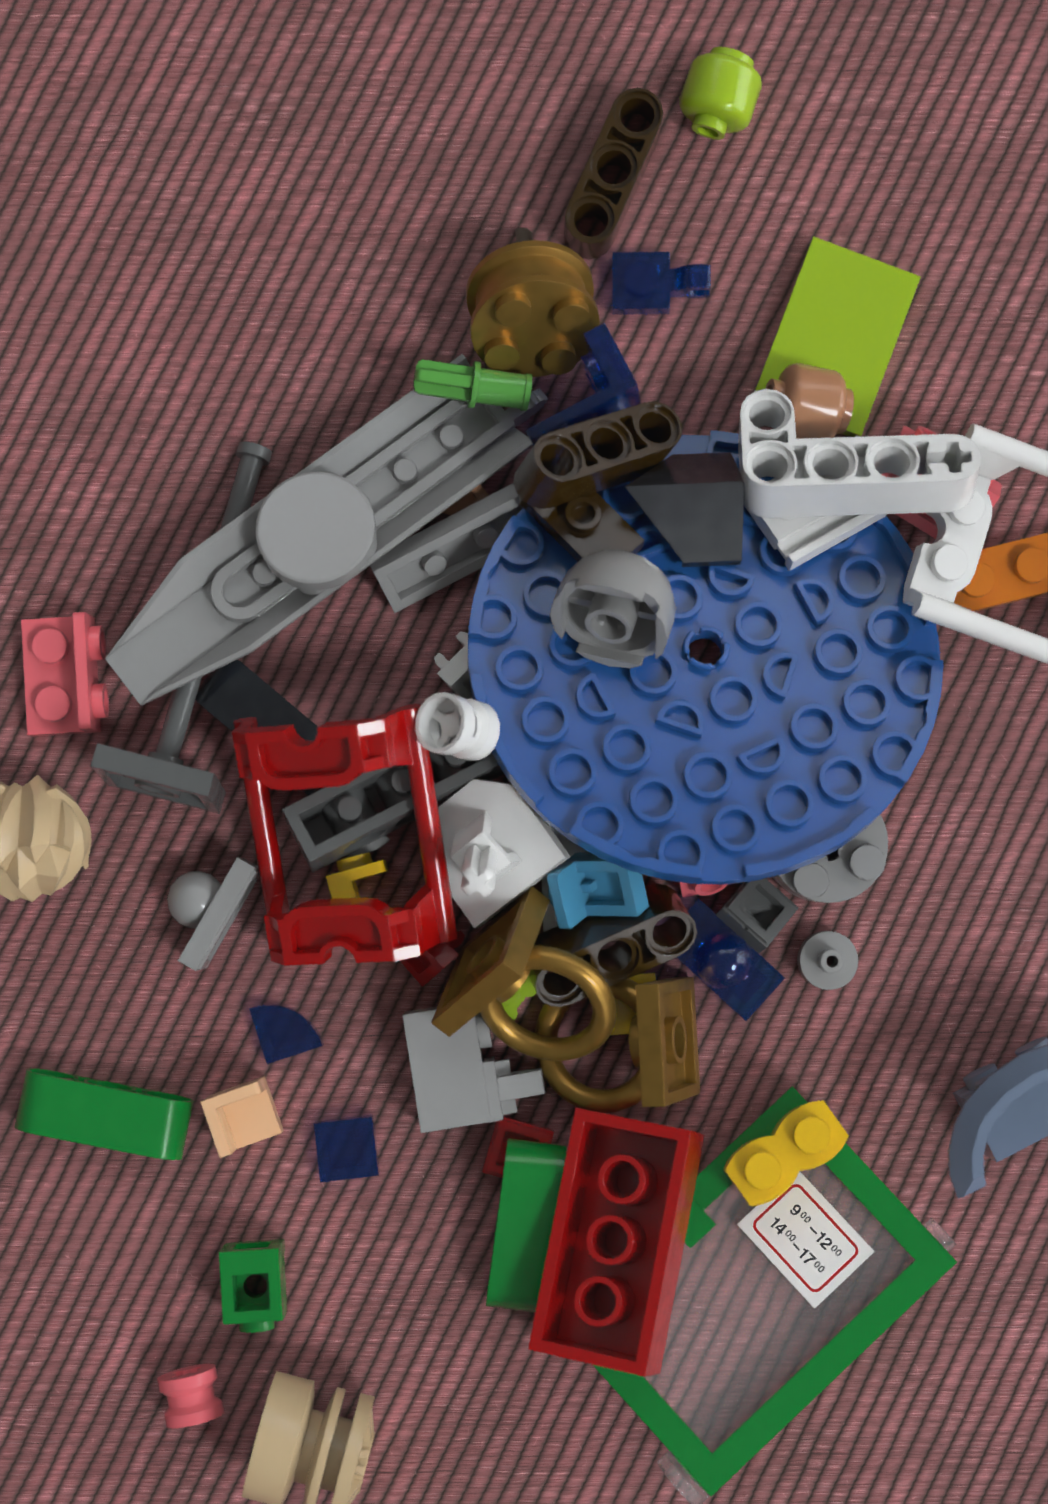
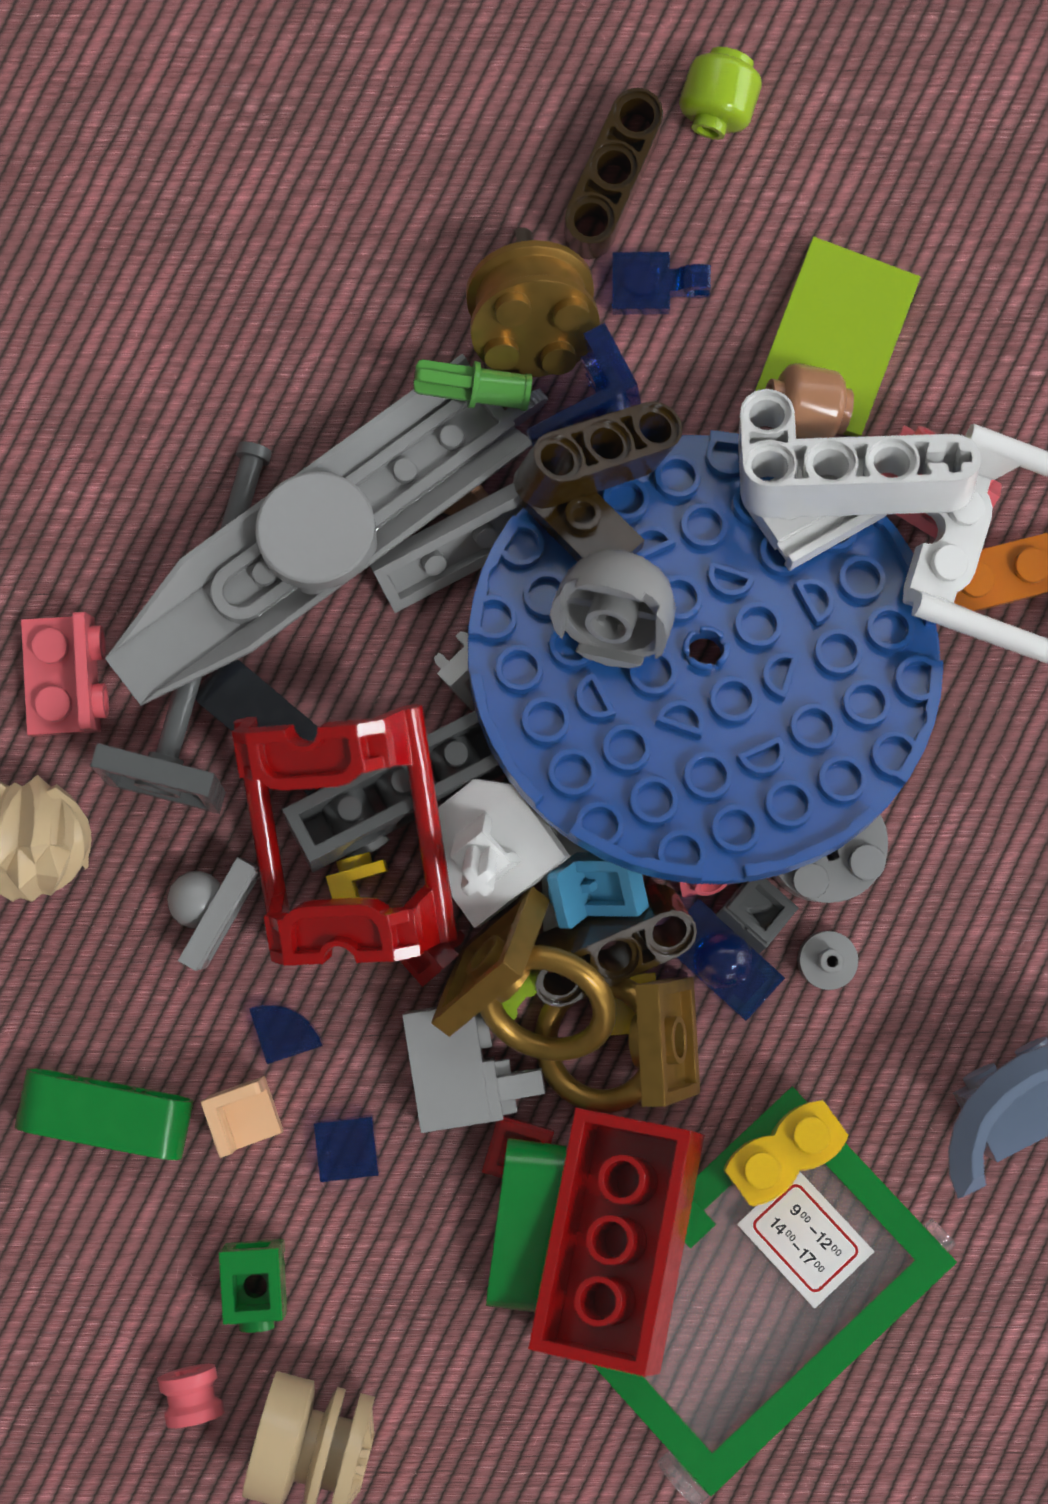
(457, 726): white wheel -> none
(695, 506): black slope -> none

